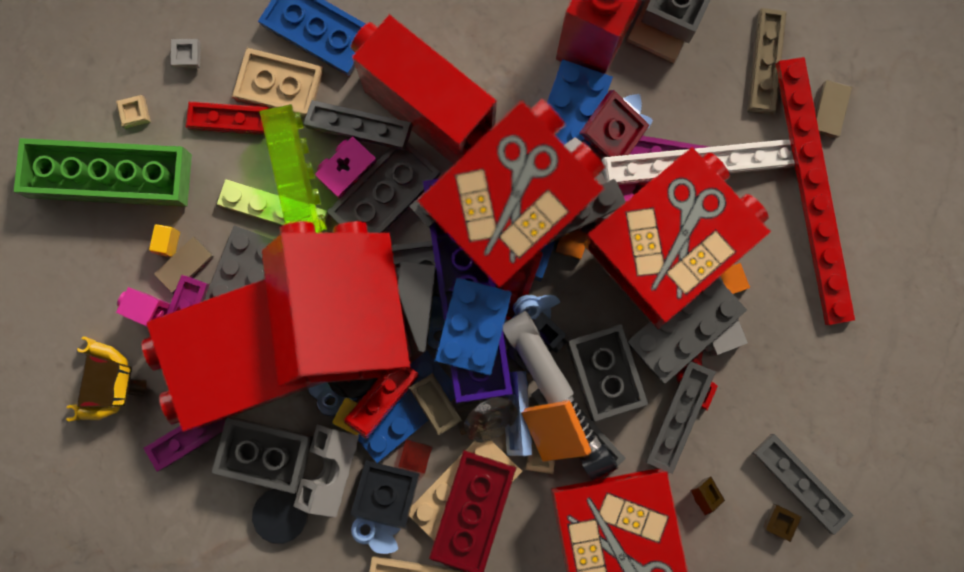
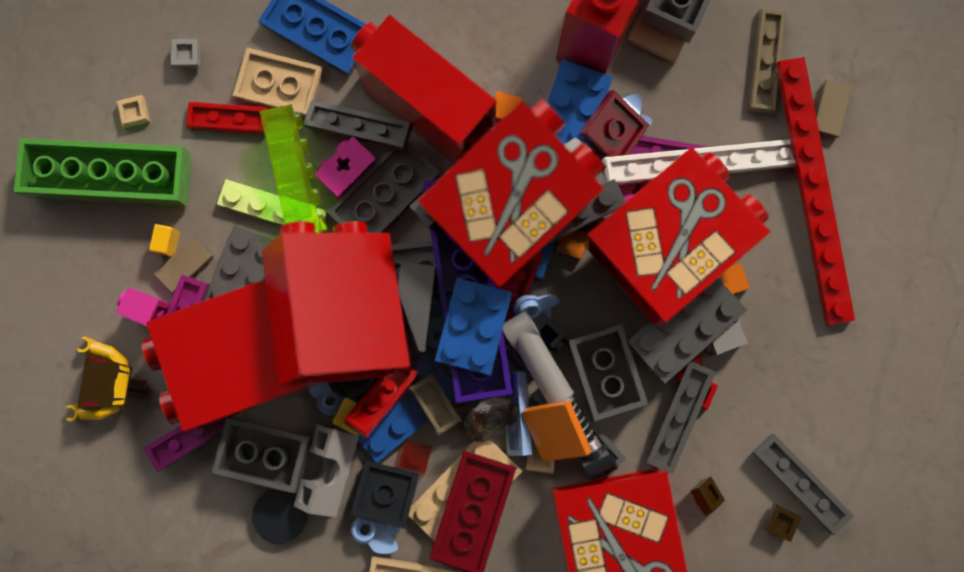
(505, 104): none -> orange tile

